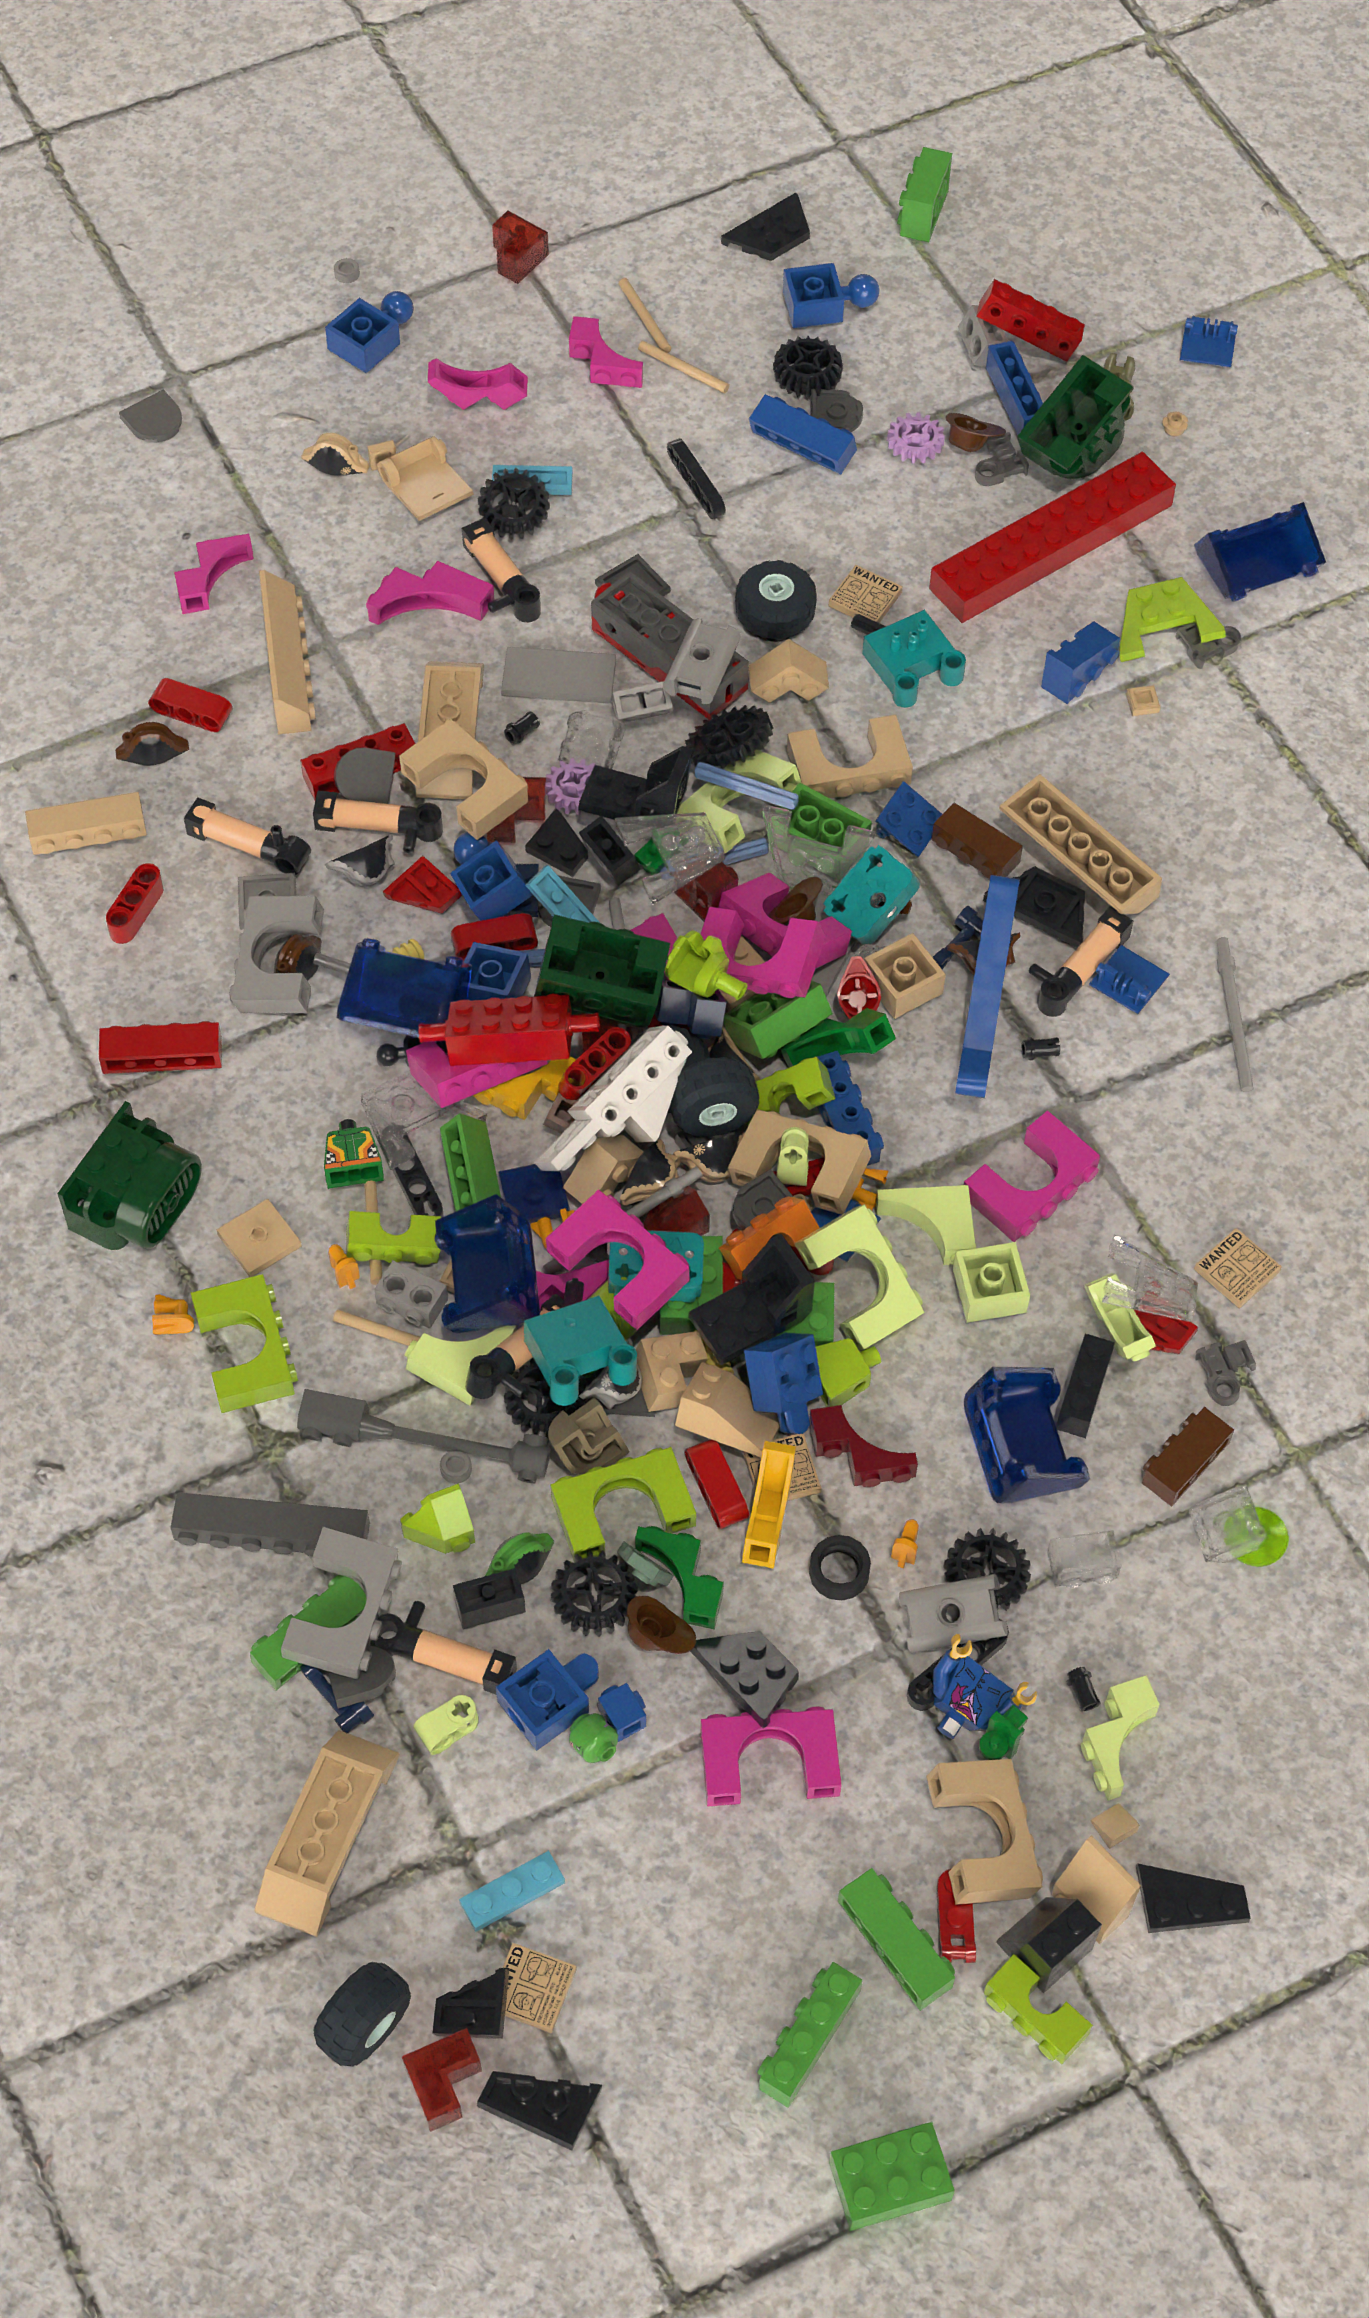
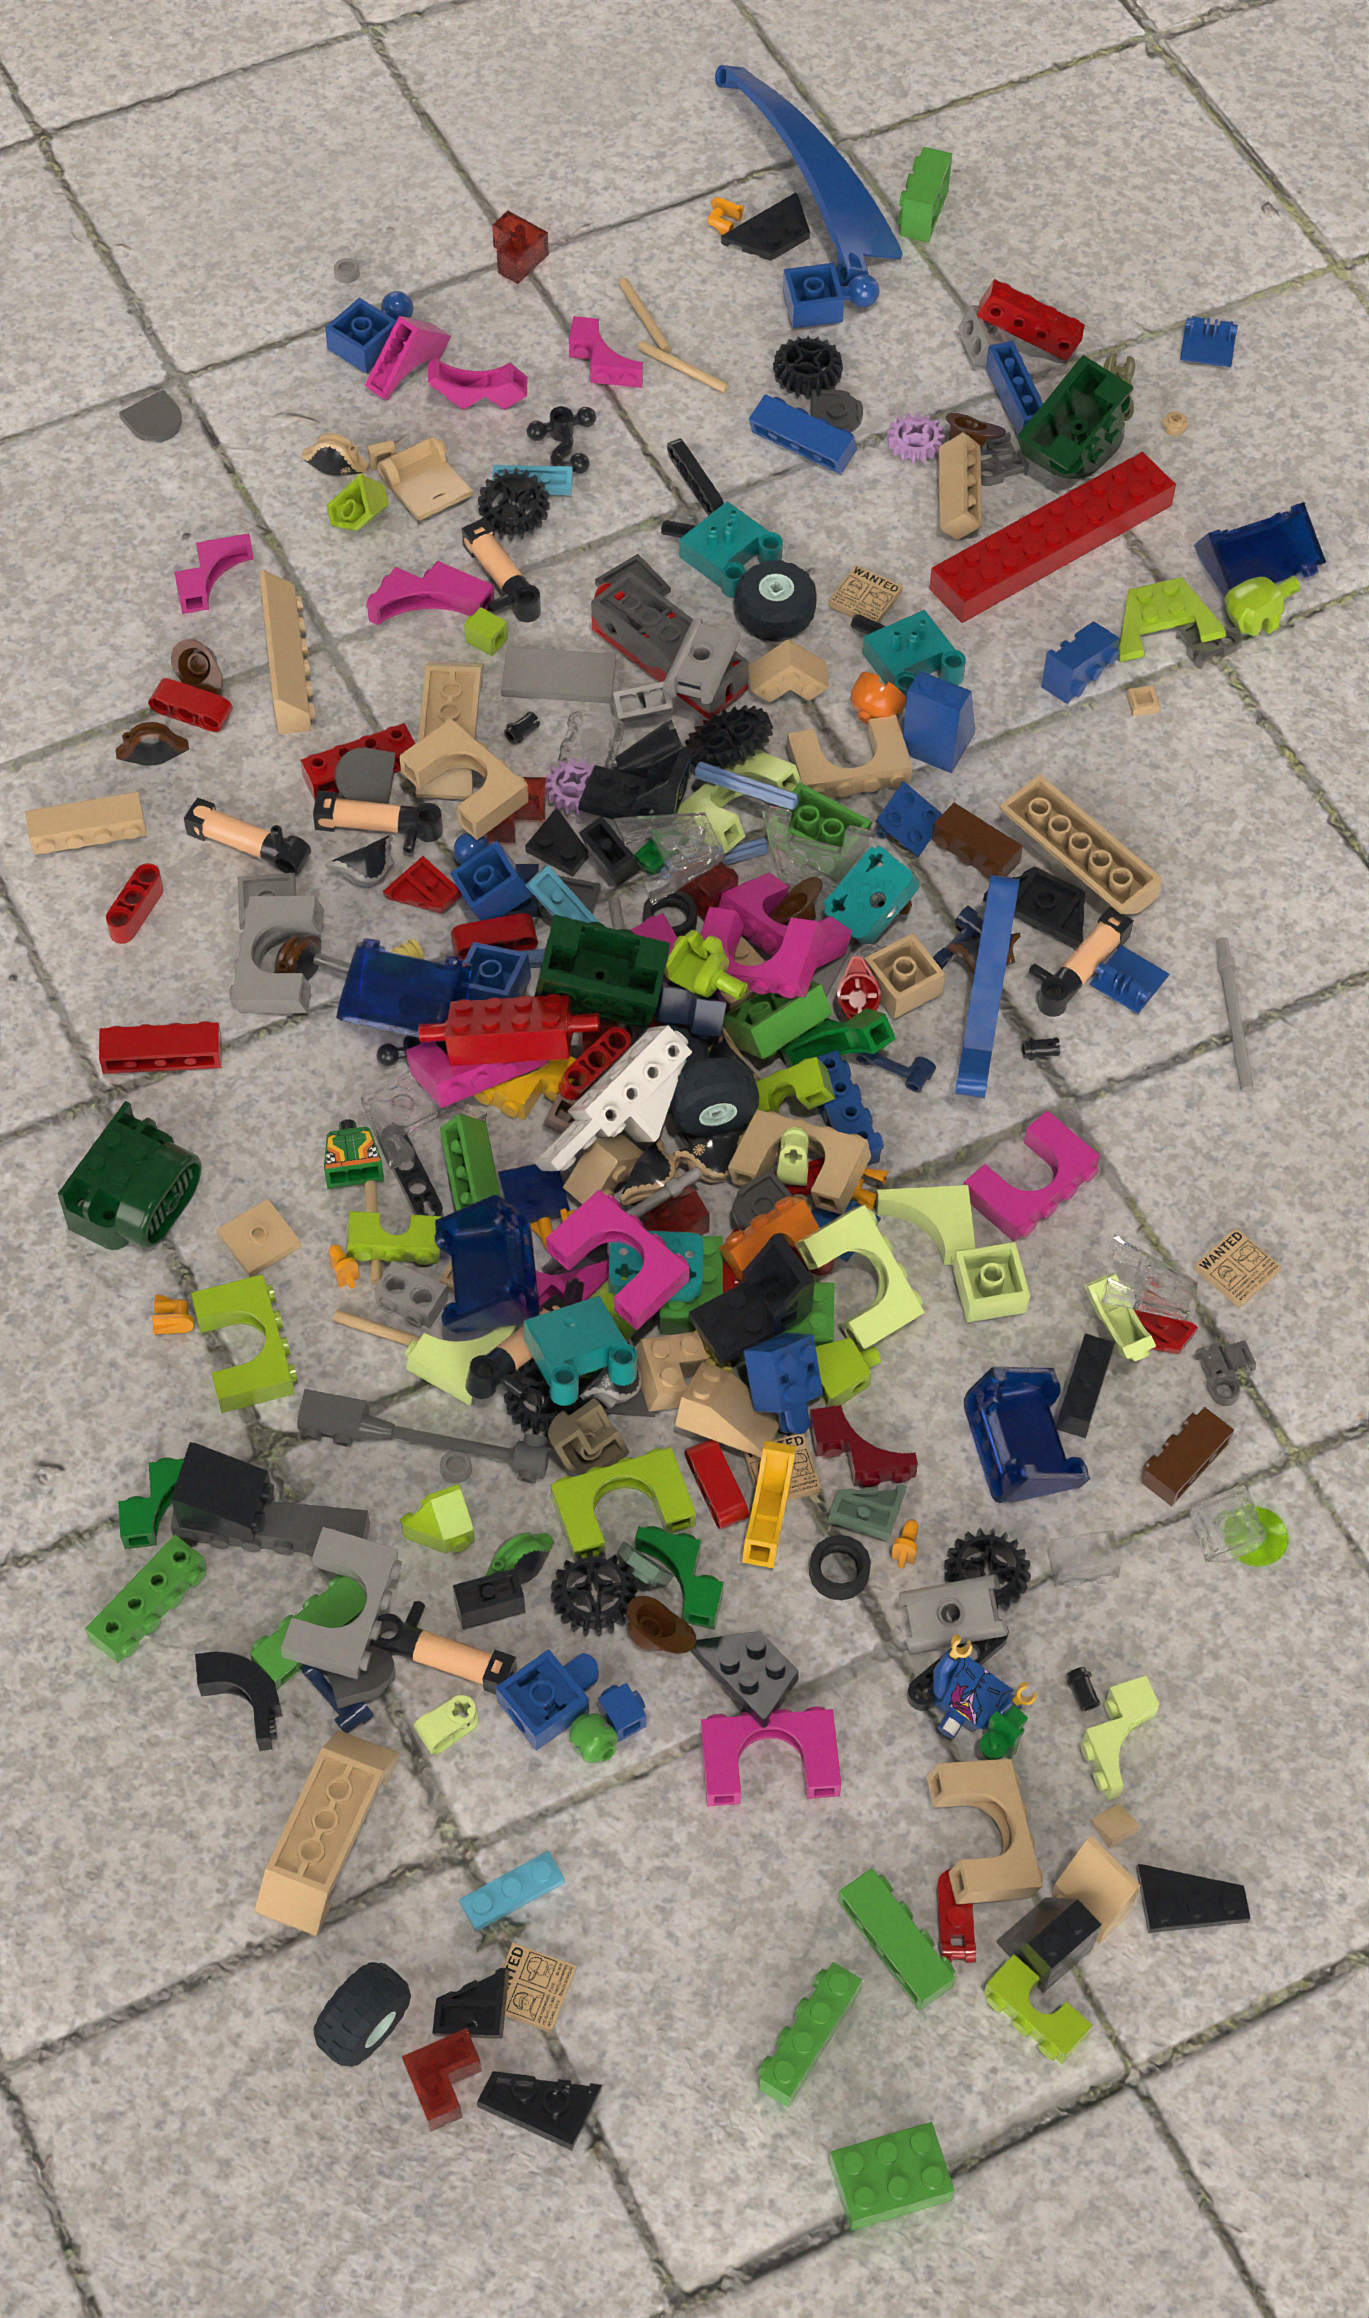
(142, 1516): none -> green arch
(146, 1599): none -> bright green brick
(197, 666): none -> reddish brown piece
(221, 1494): none -> black slope
(240, 1676): none -> black arch
(358, 503): none -> lime slope
(406, 347): none -> dark pink arch
(486, 631): none -> lime brick
(561, 430): none -> black piece
(650, 748): none -> black cone
(676, 899): none -> black tyre
(724, 544): none -> teal piece
(727, 208): none -> light orange piece
(843, 200): none -> blue panel
(868, 1510): none -> sand green wing
(875, 699): none -> orange cylinder
(916, 1075): none -> dark blue brick
(938, 721): none -> blue slope
(960, 486): none -> tan brick
(1259, 604): none -> lime piece

